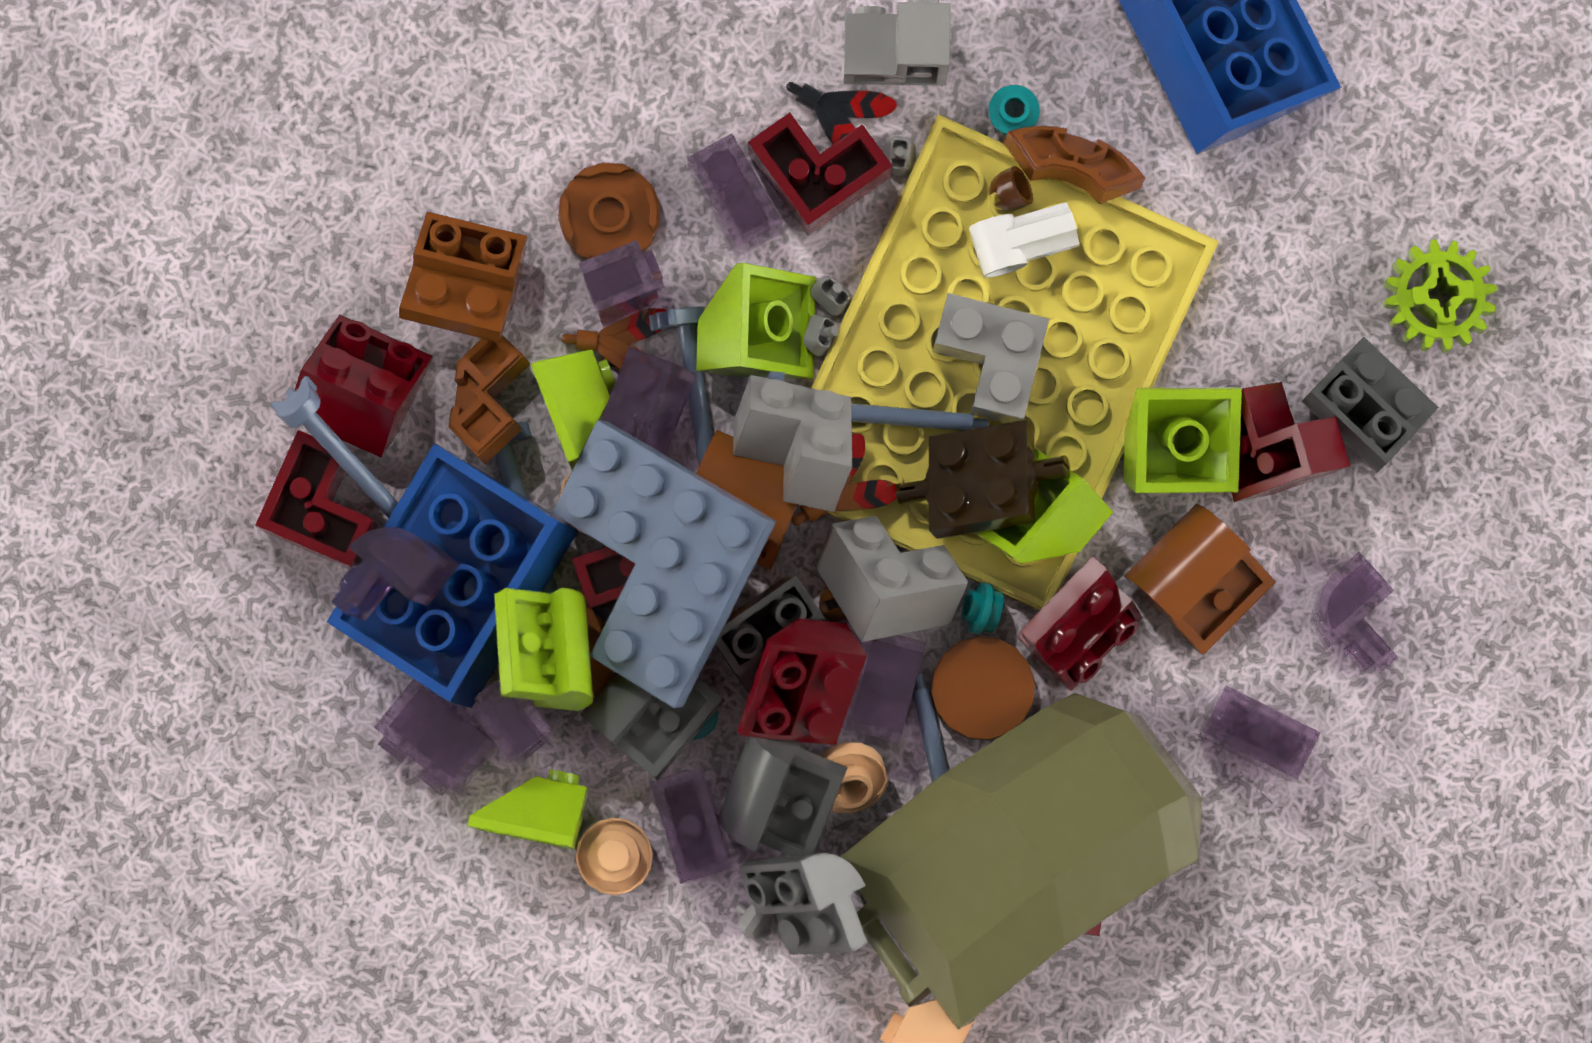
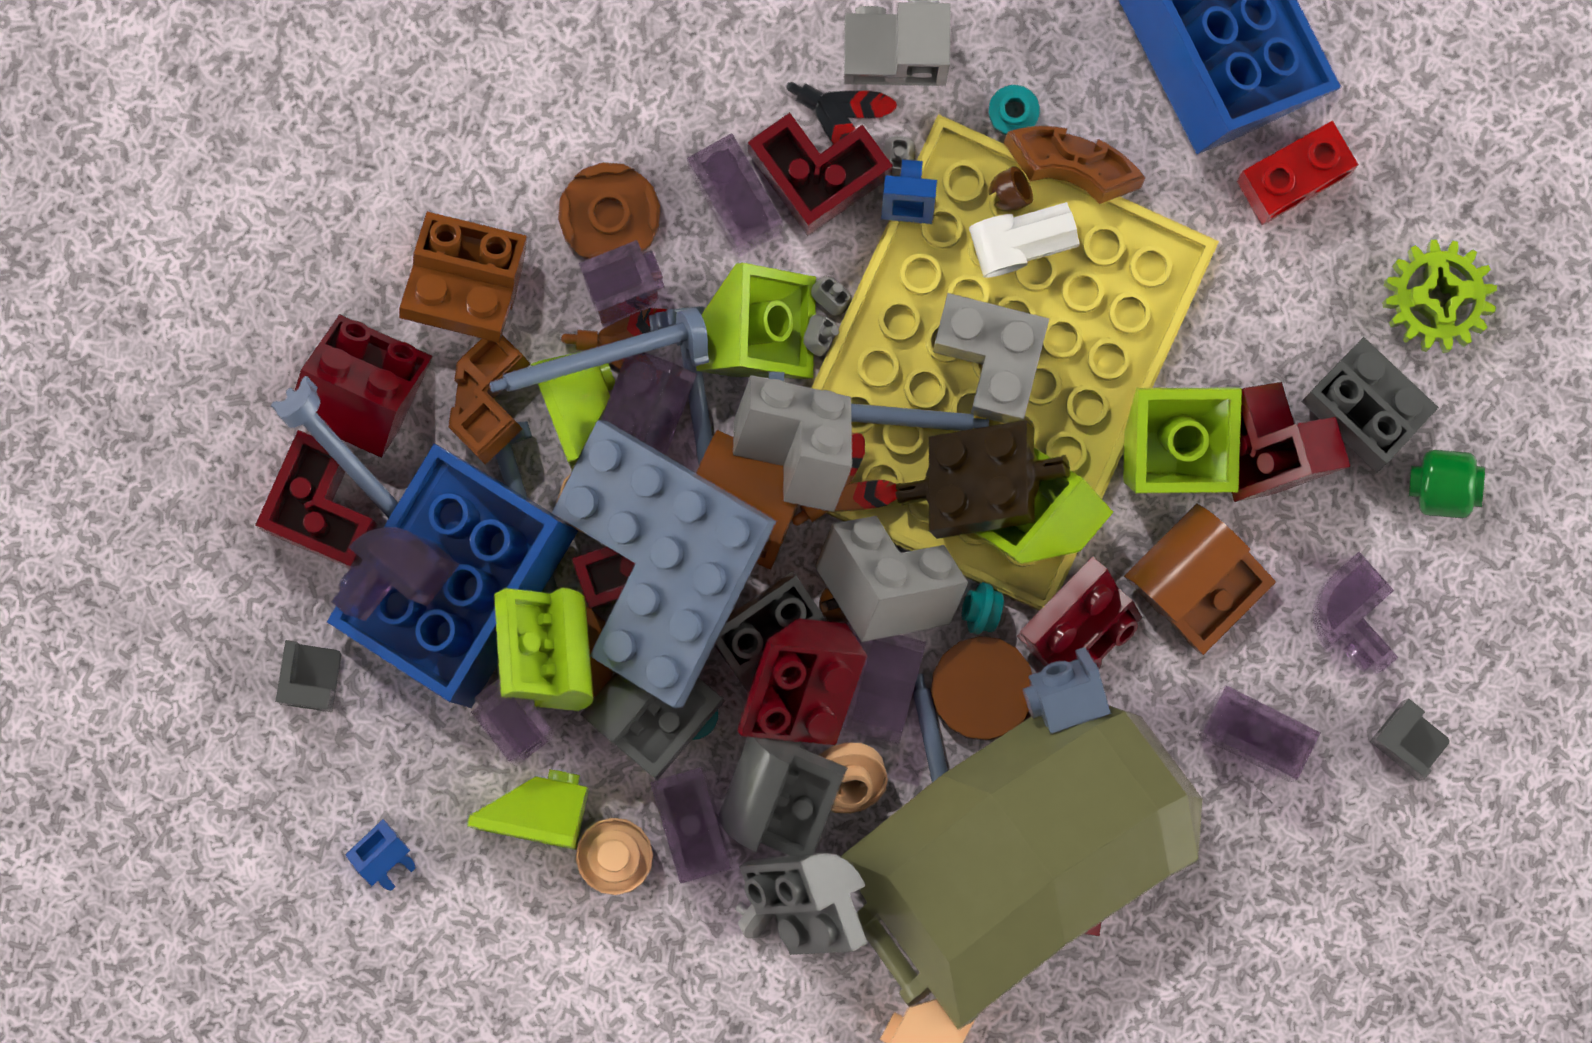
(308, 677): none -> dark grey panel
(378, 854): none -> blue tile
(434, 738): clear purple brick -> none
(688, 331): none -> sand blue piece
(909, 196): none -> blue tile
(1067, 693): none -> sand blue brick
(1297, 172): none -> red brick
(1410, 740): none -> dark grey panel
(1448, 484): none -> green head

